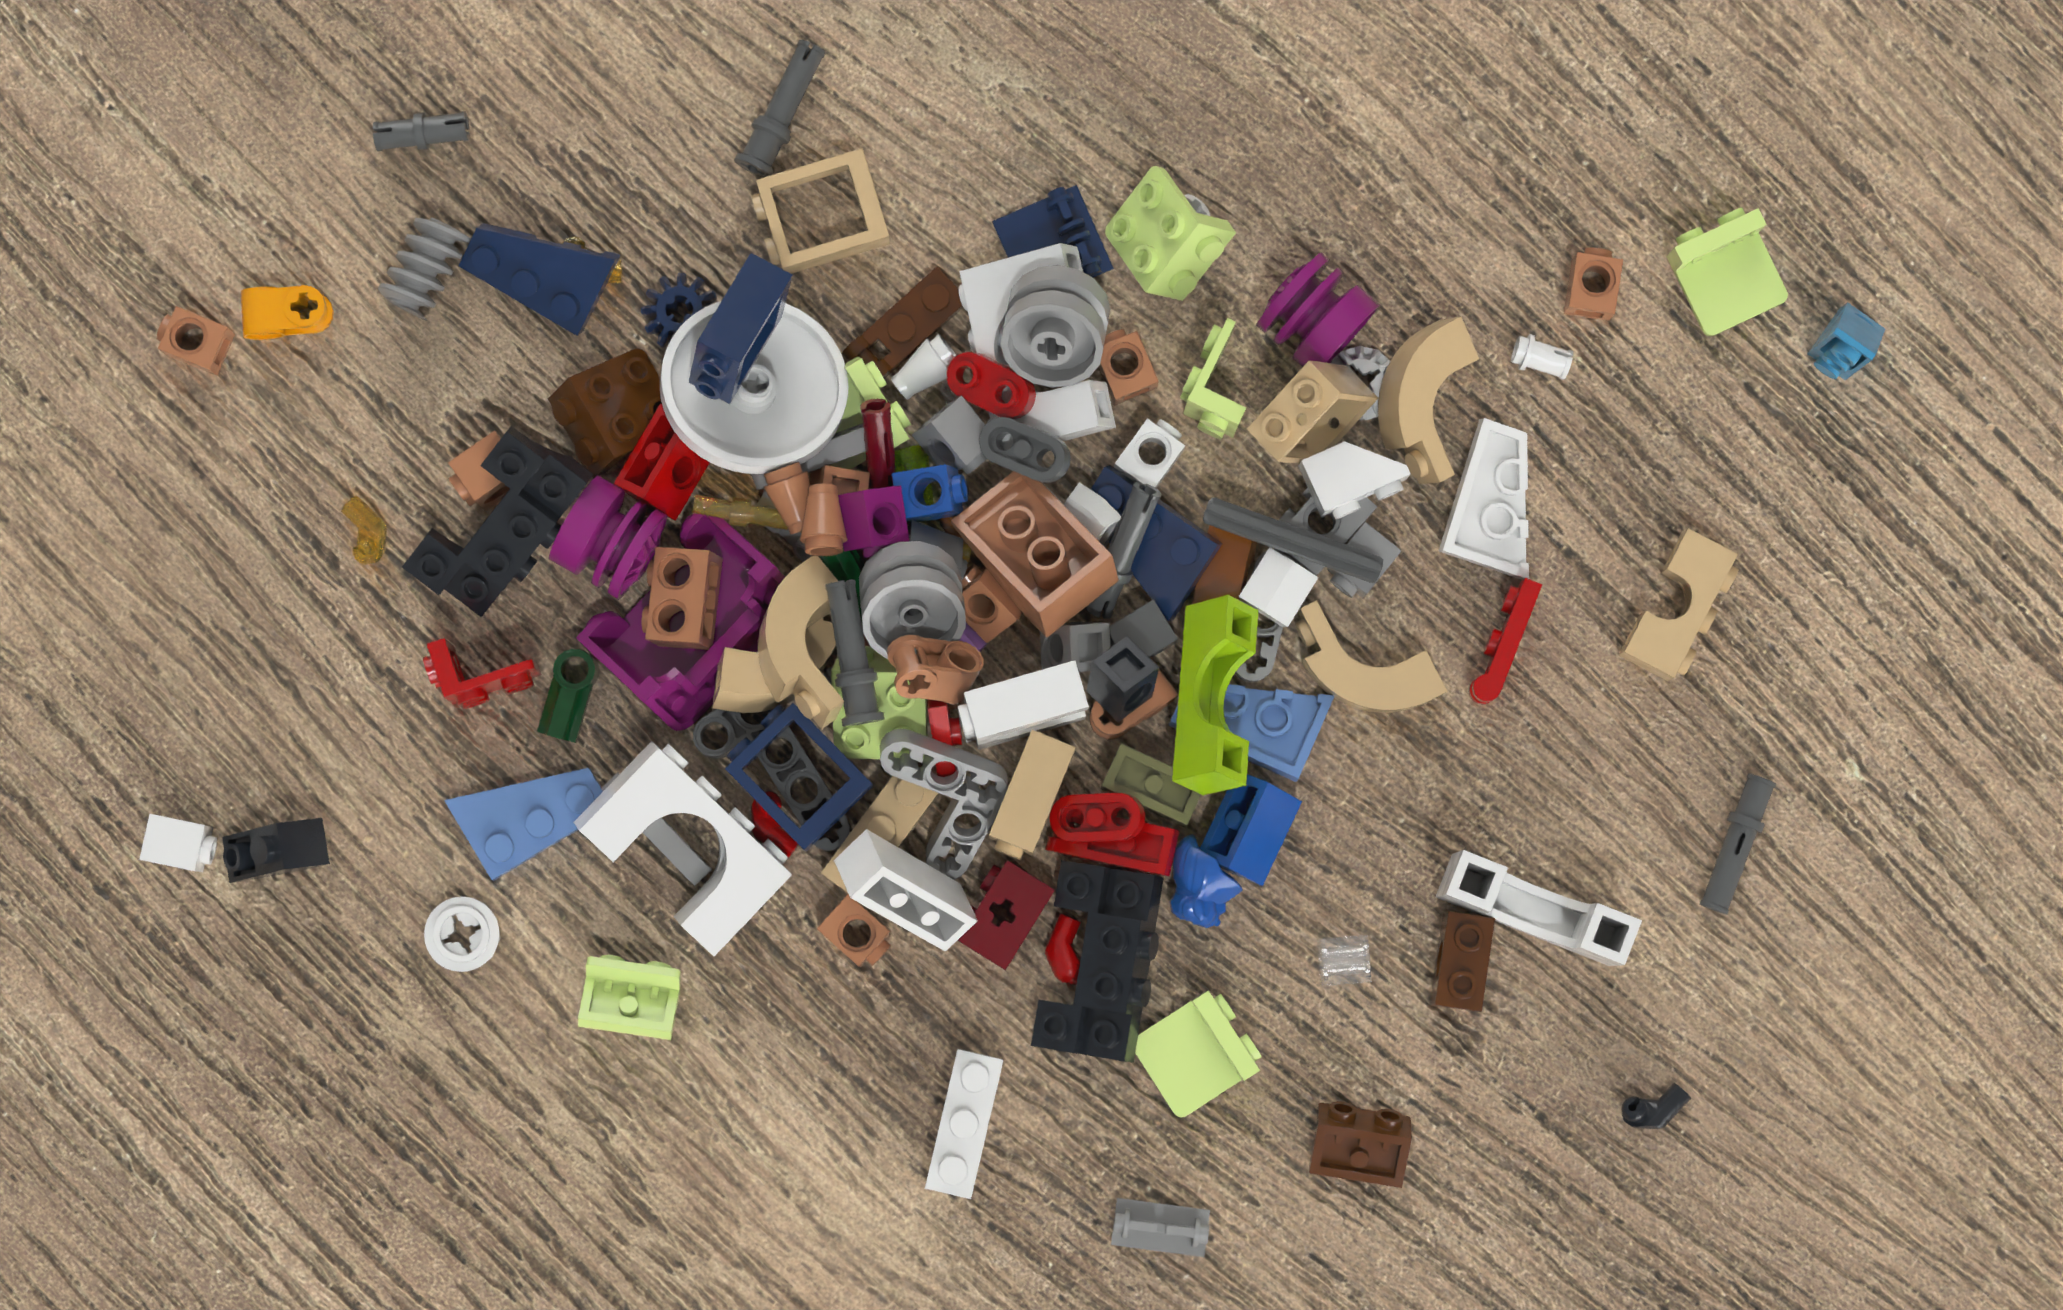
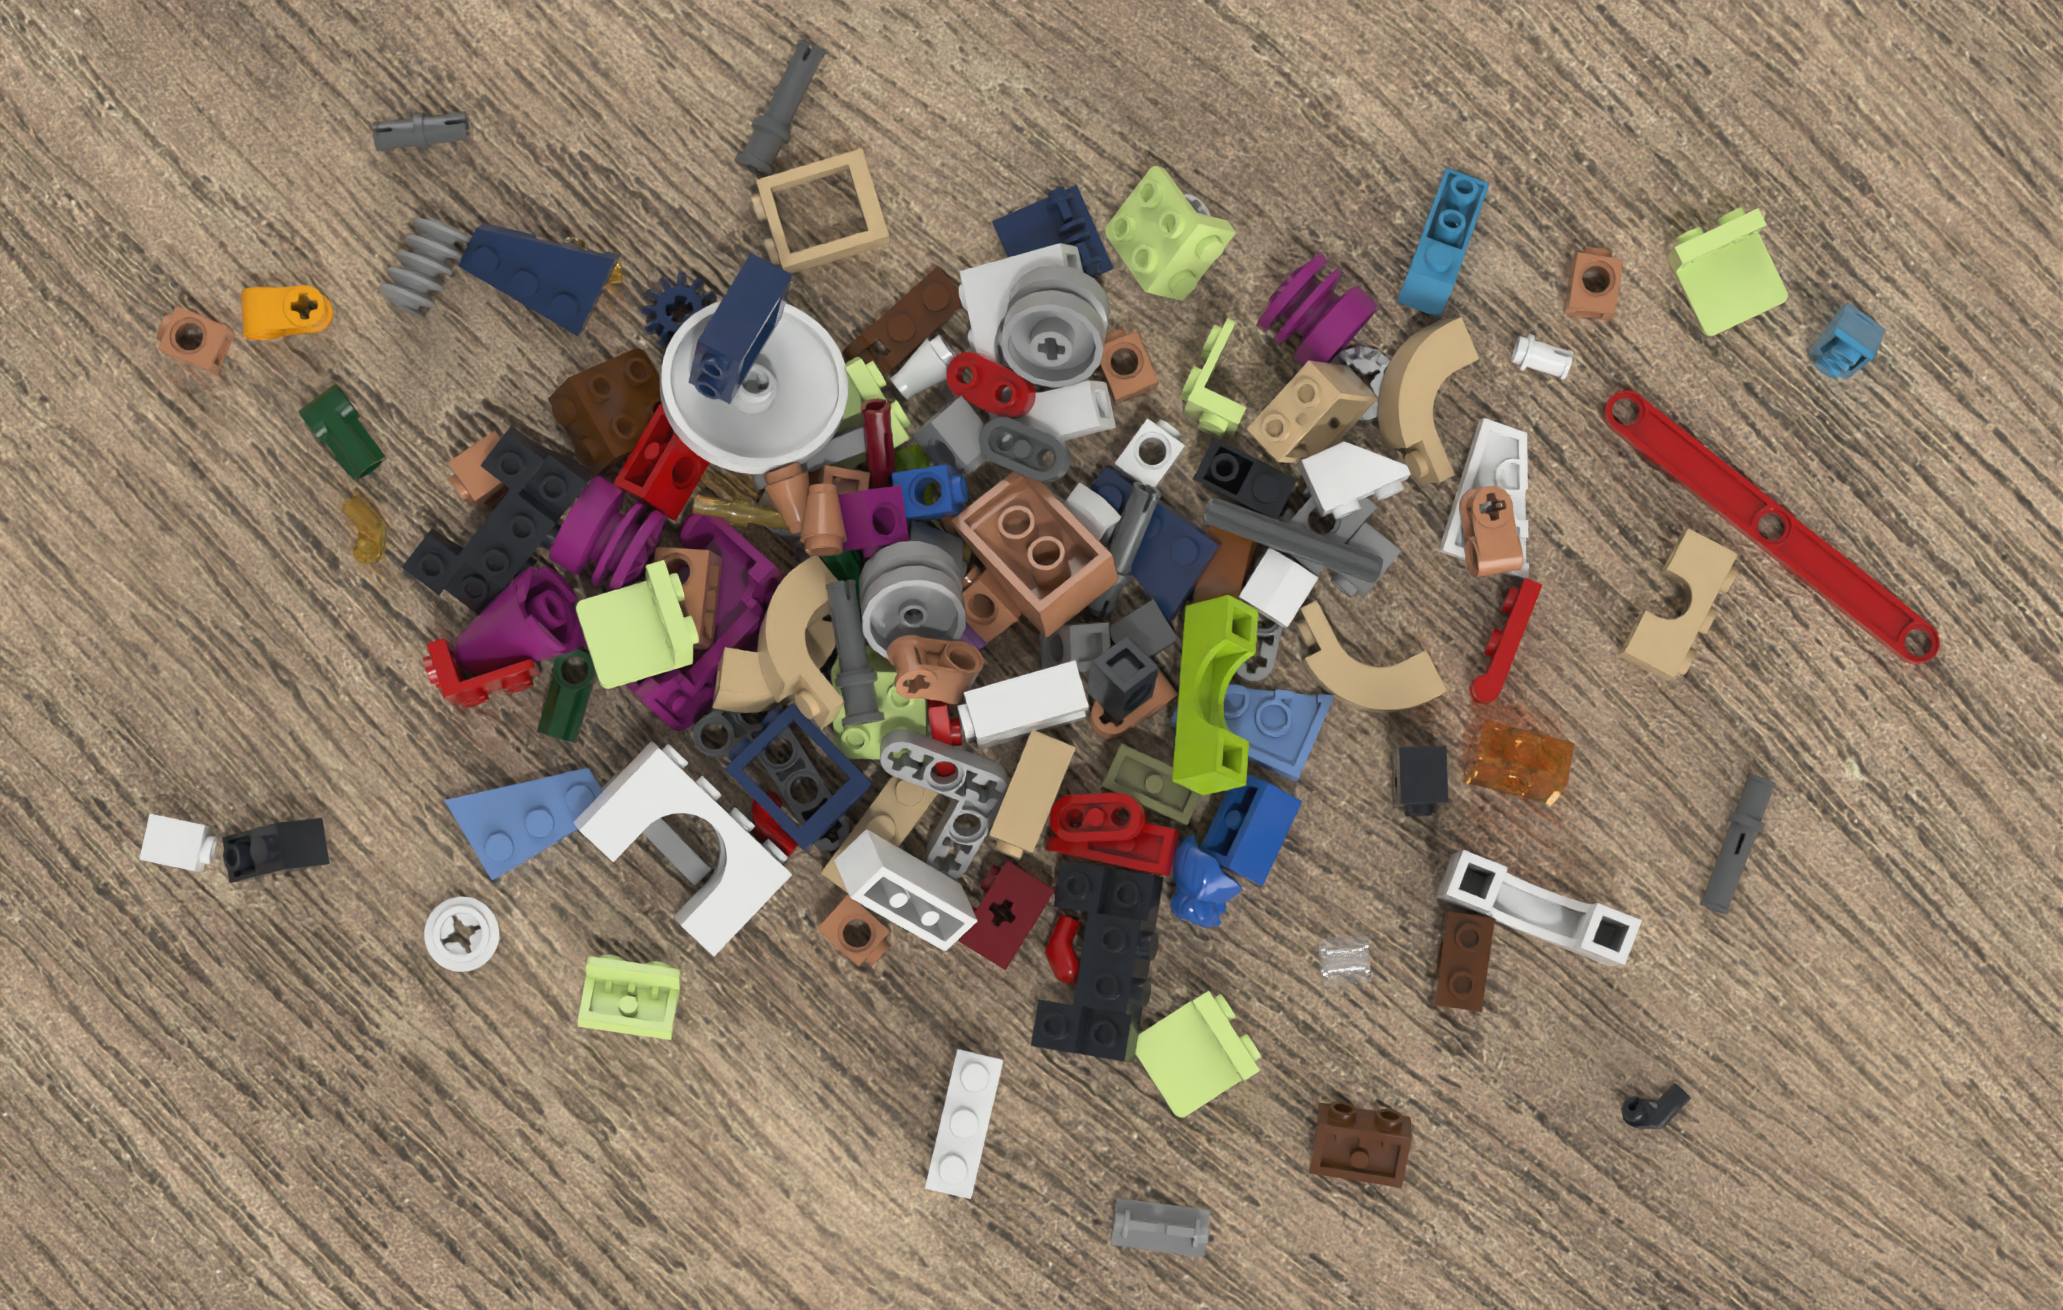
(337, 424): none -> dark green piece
(523, 623): none -> magenta cone
(638, 629): none -> yellowish green bracket
(1244, 480): none -> black slope
(1419, 779): none -> black brick
(1443, 243): none -> dark azure slope
(1490, 536): none -> nougat piece
(1518, 762): none -> clear orange brick
(1797, 548): none -> red beam

